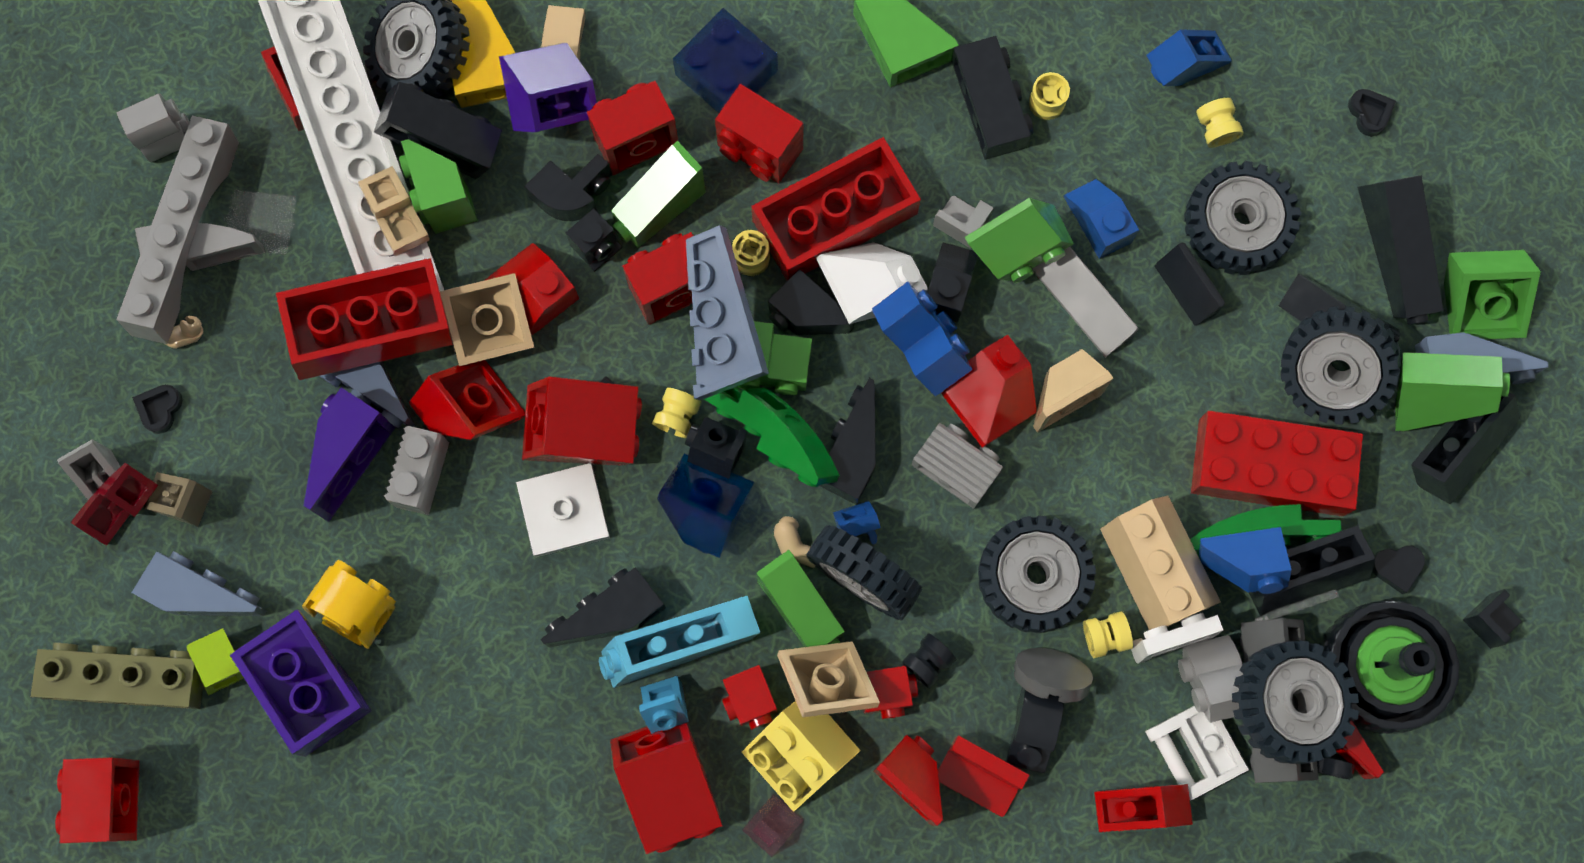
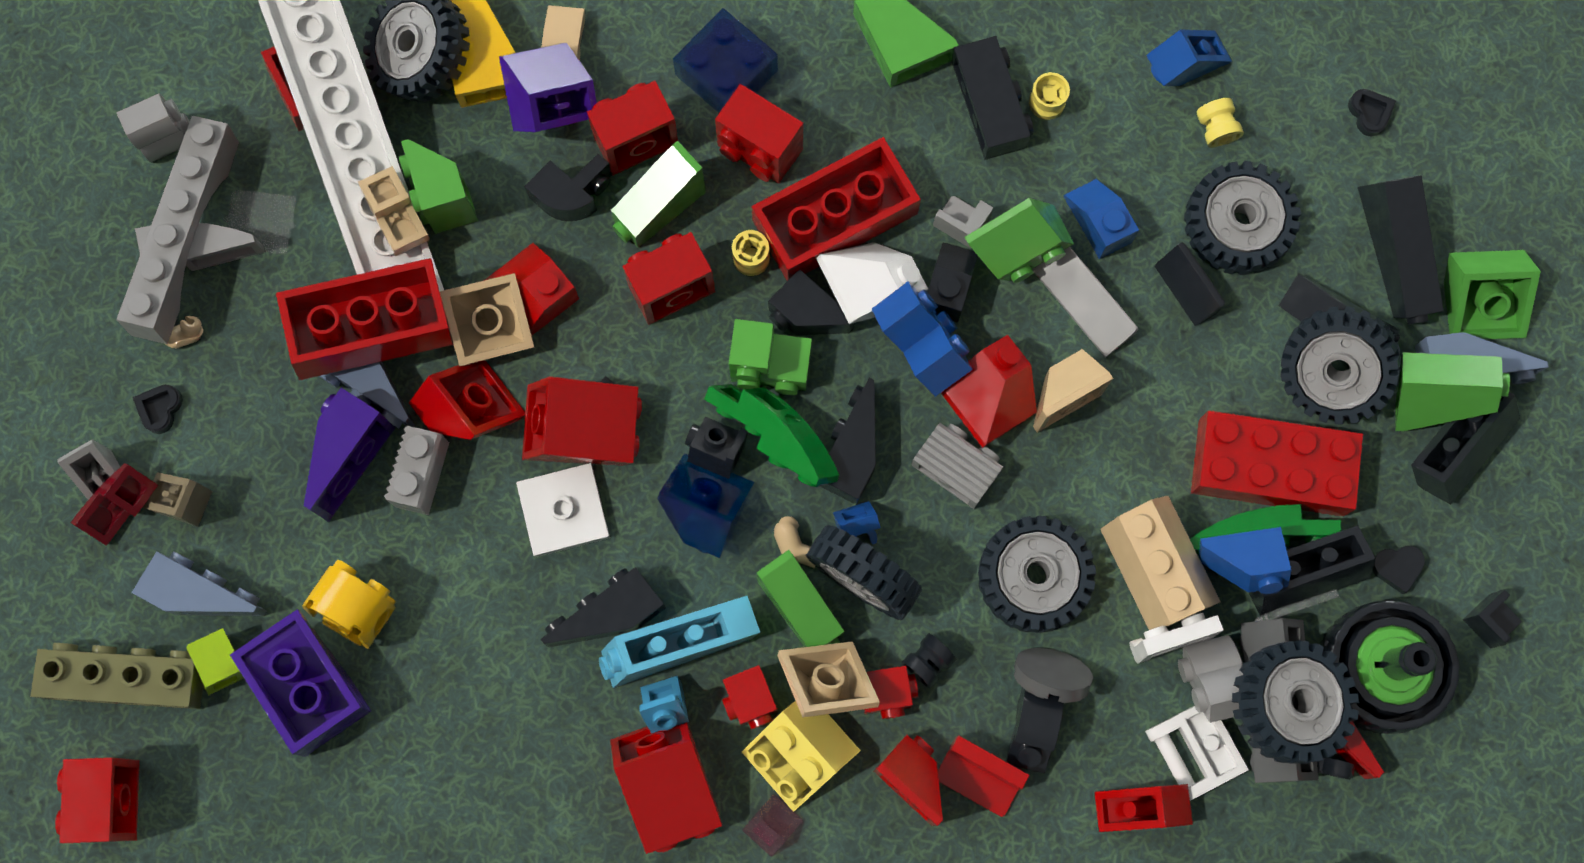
(438, 127): black brick -> none
(593, 240): black brick -> none
(676, 412): light yellow wheel -> none
(724, 329): sand blue wing -> none
(1108, 634): light yellow wheel -> none

